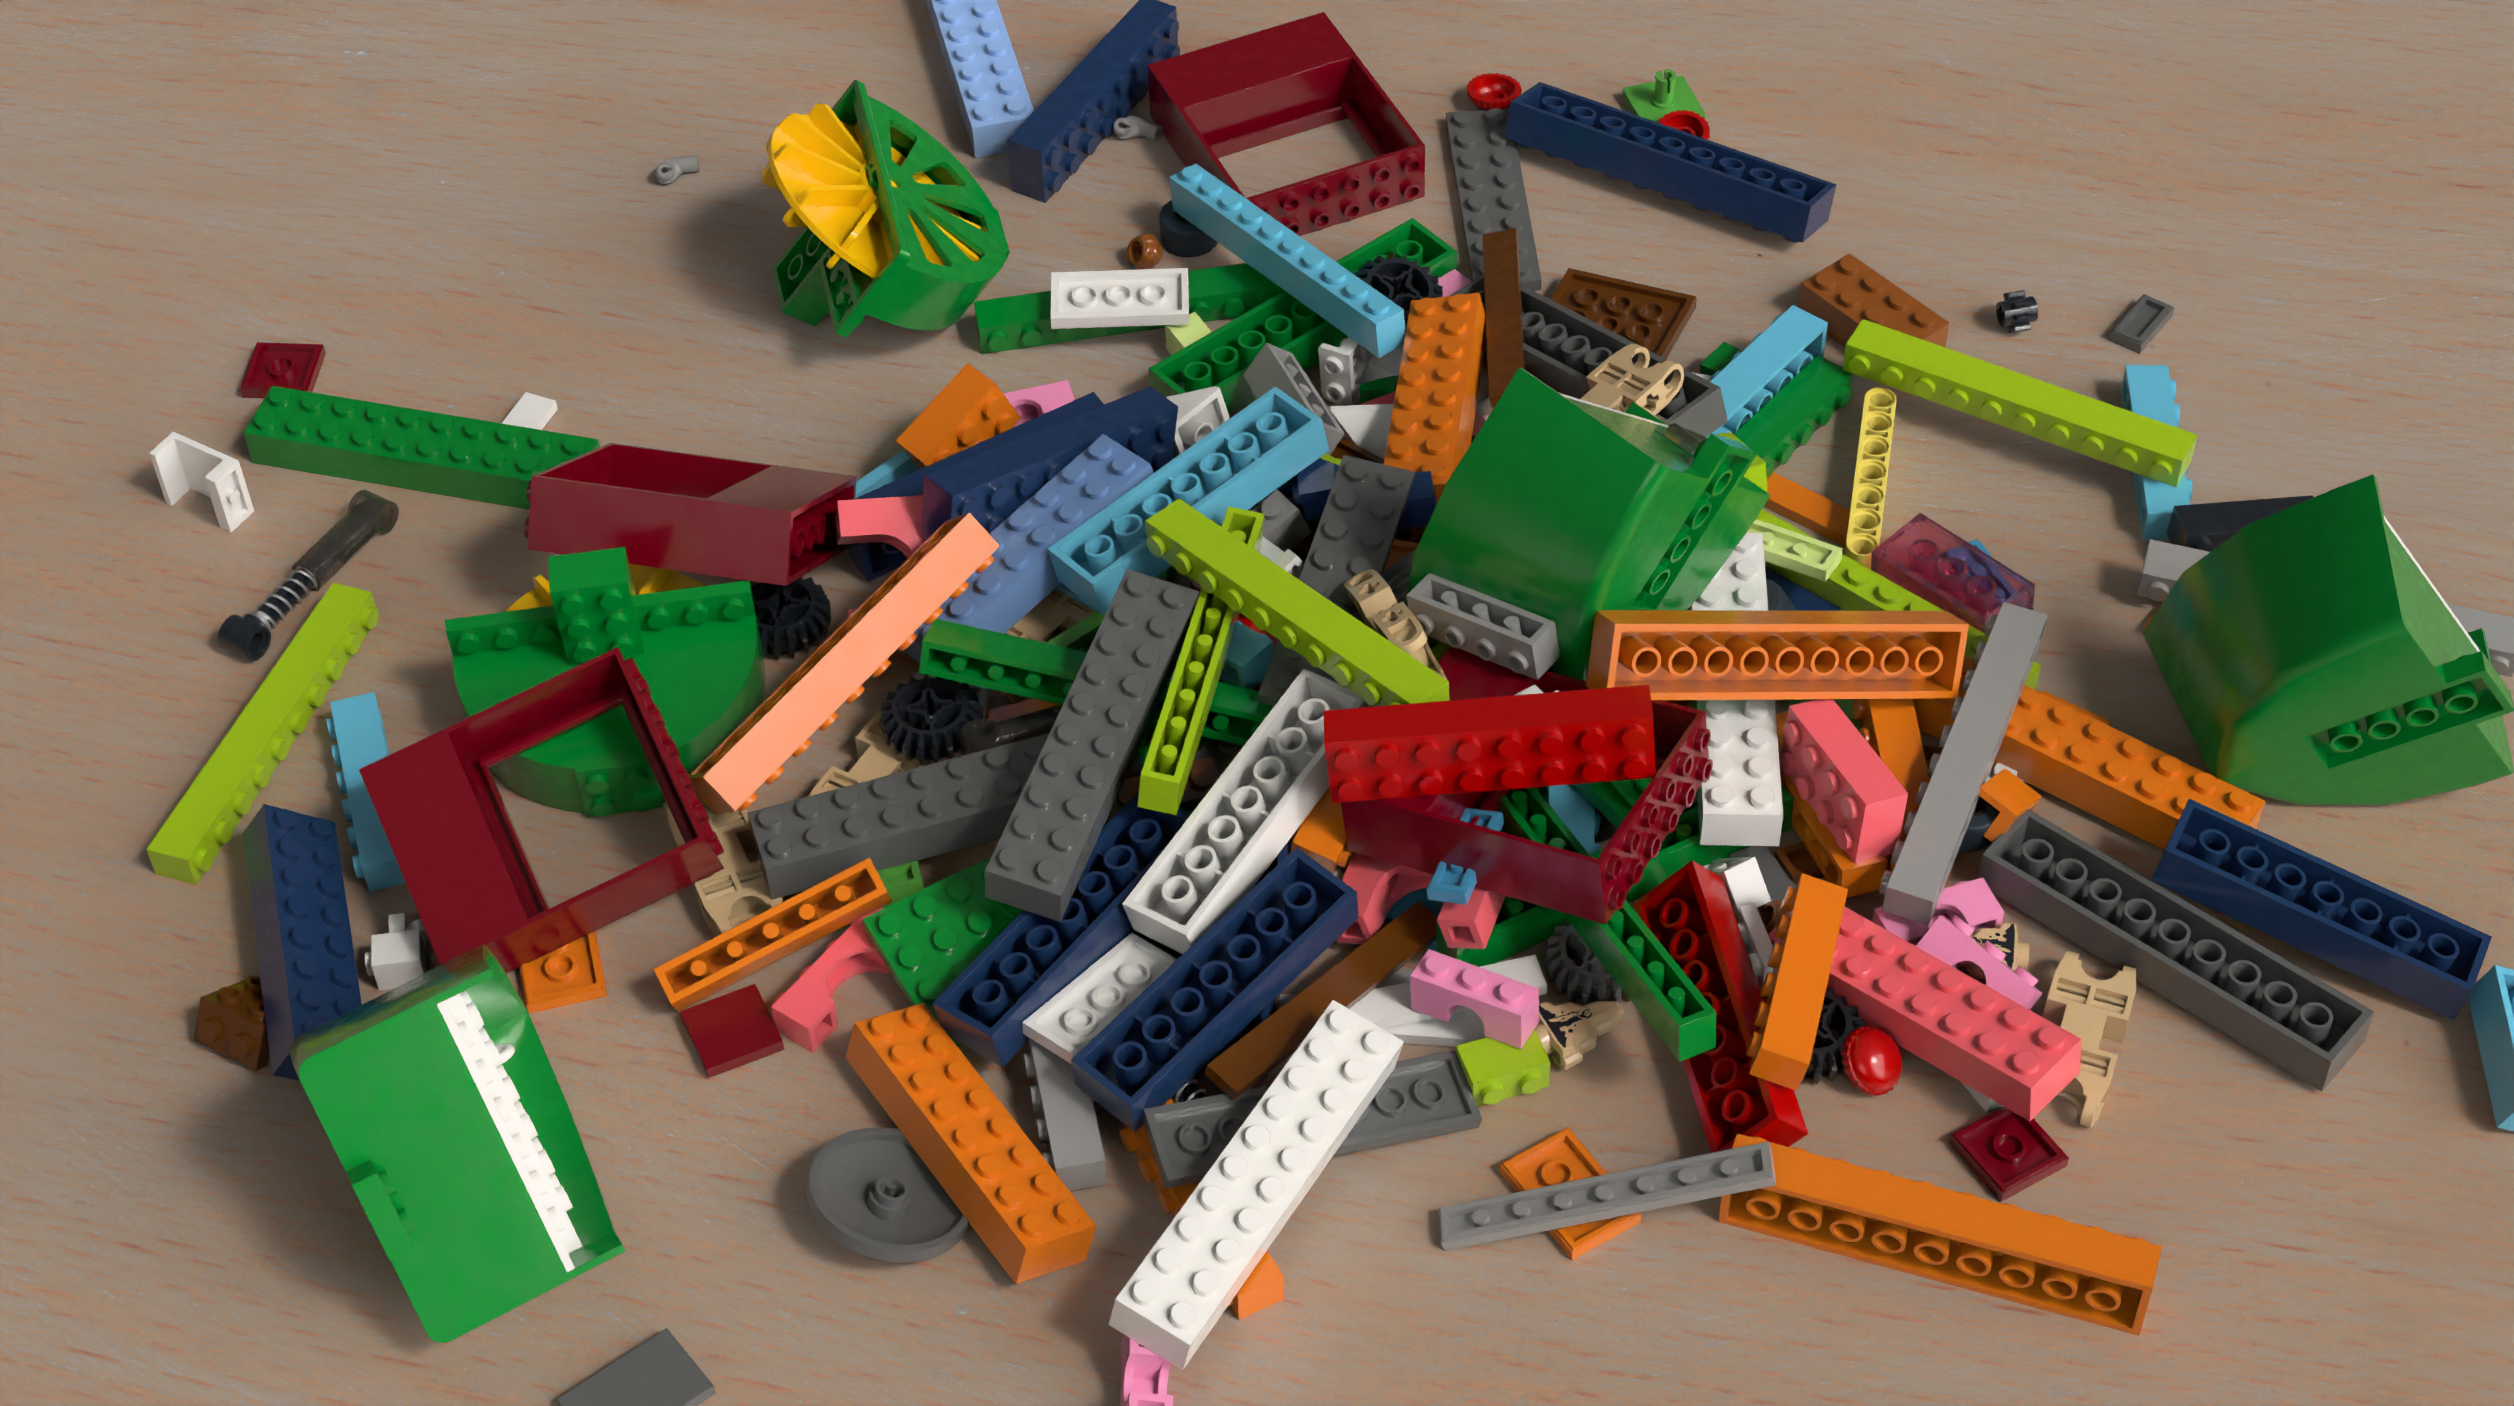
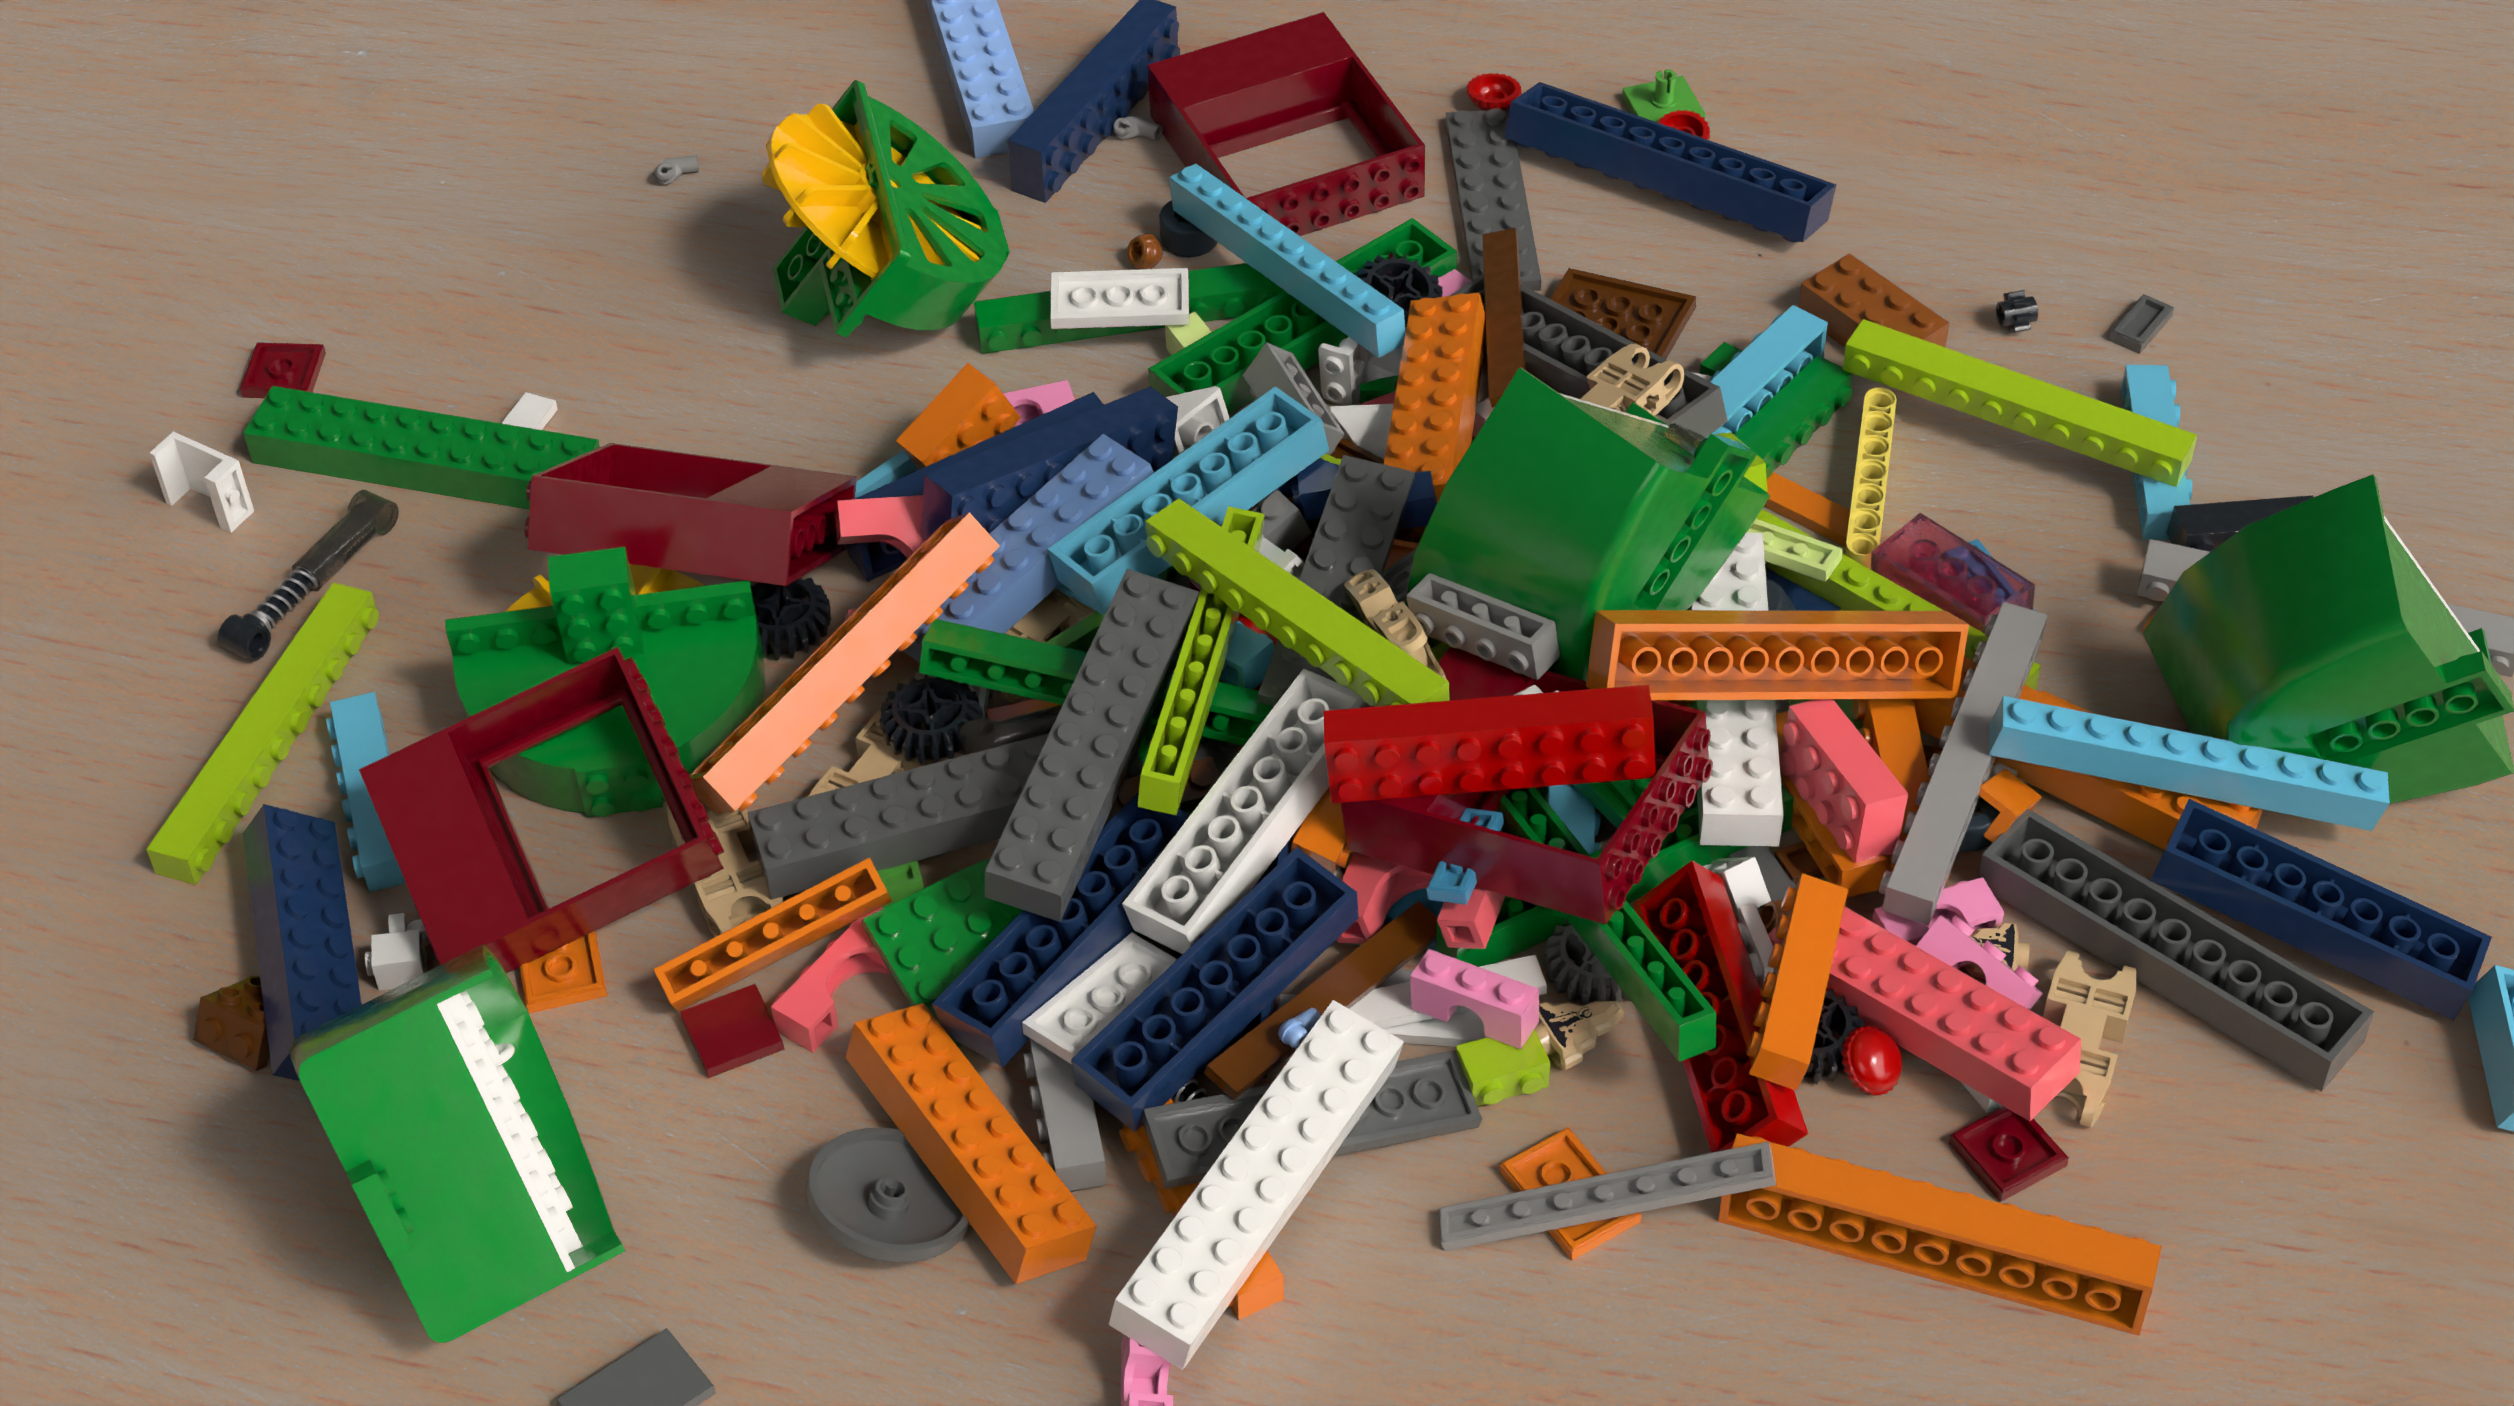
(1296, 1029): none -> light blue arm
(2188, 763): none -> medium azure brick

